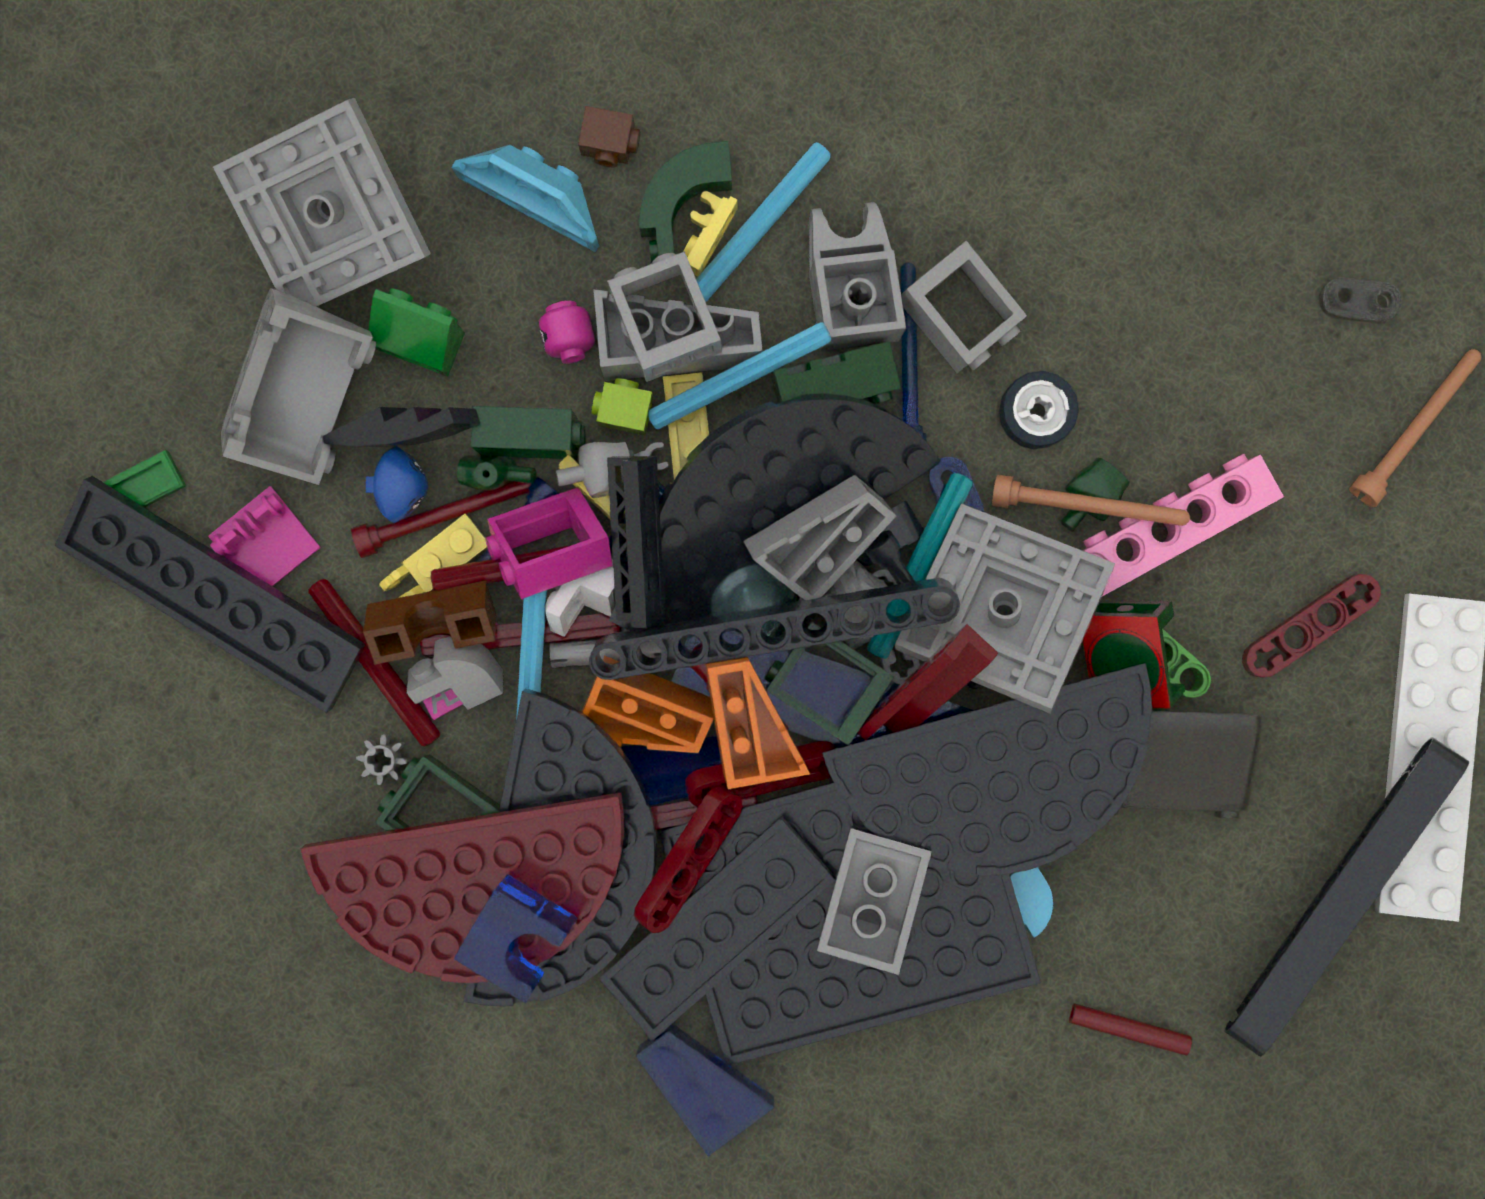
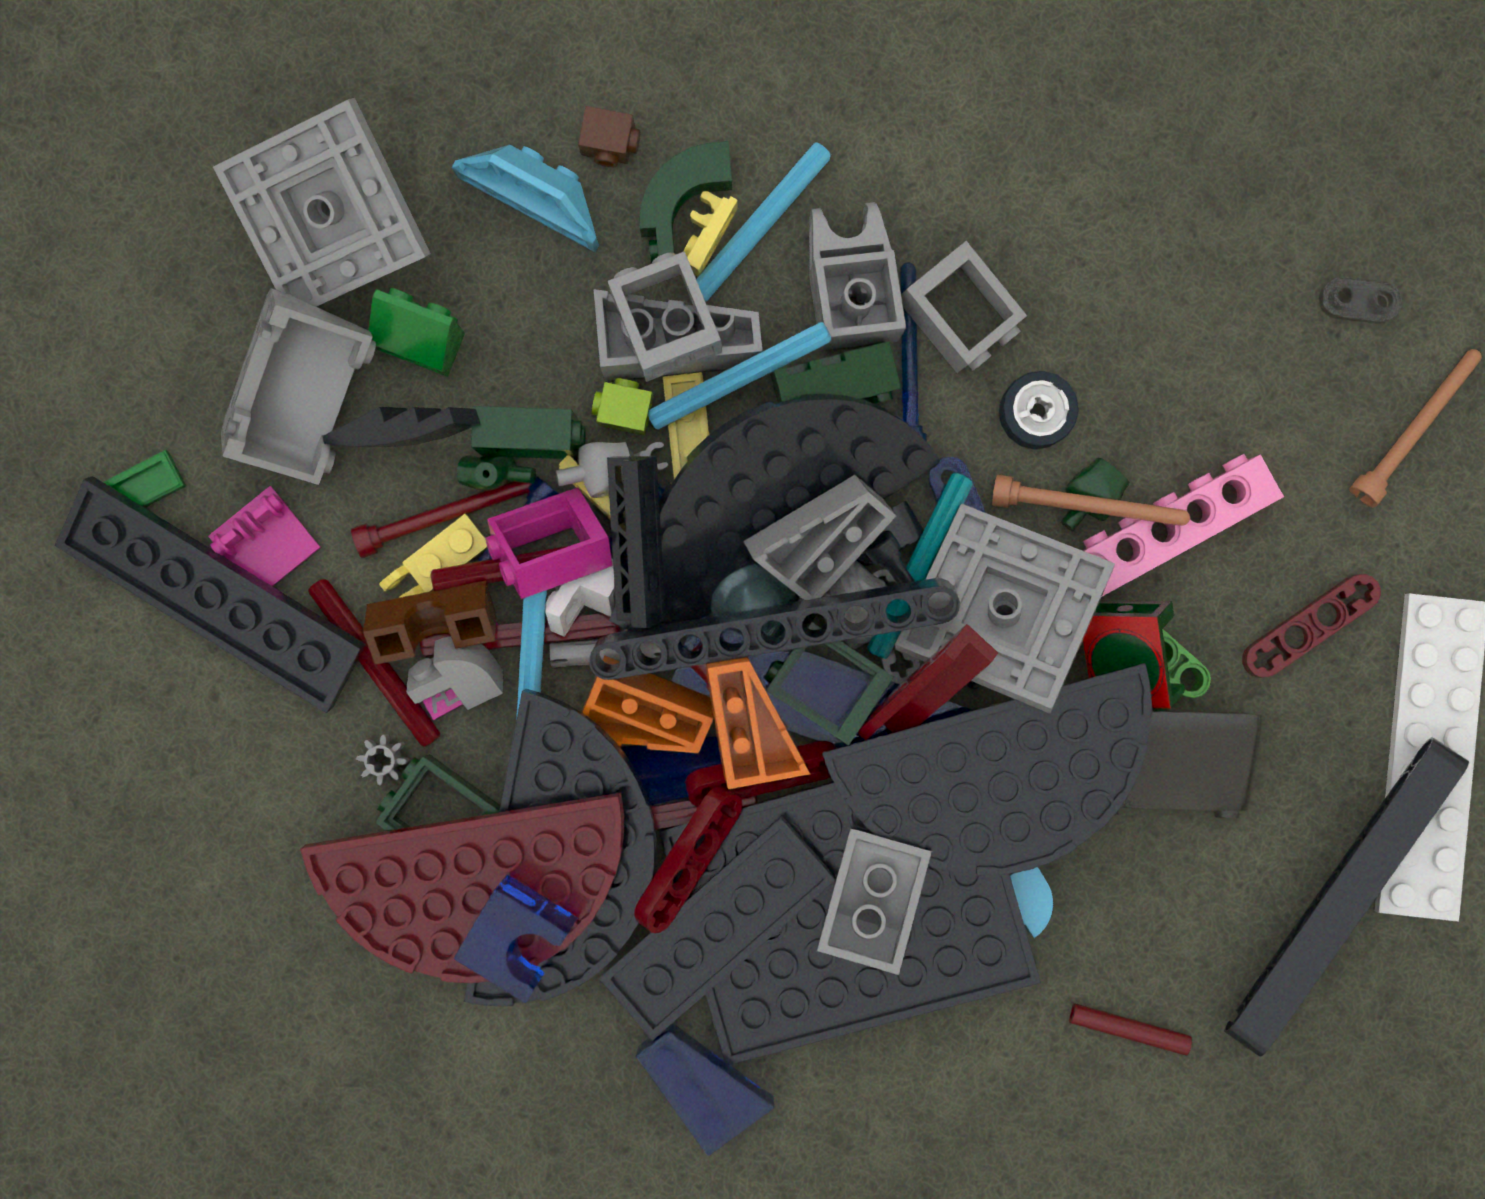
(397, 484): blue piece -> none
(566, 331): dark pink head -> none

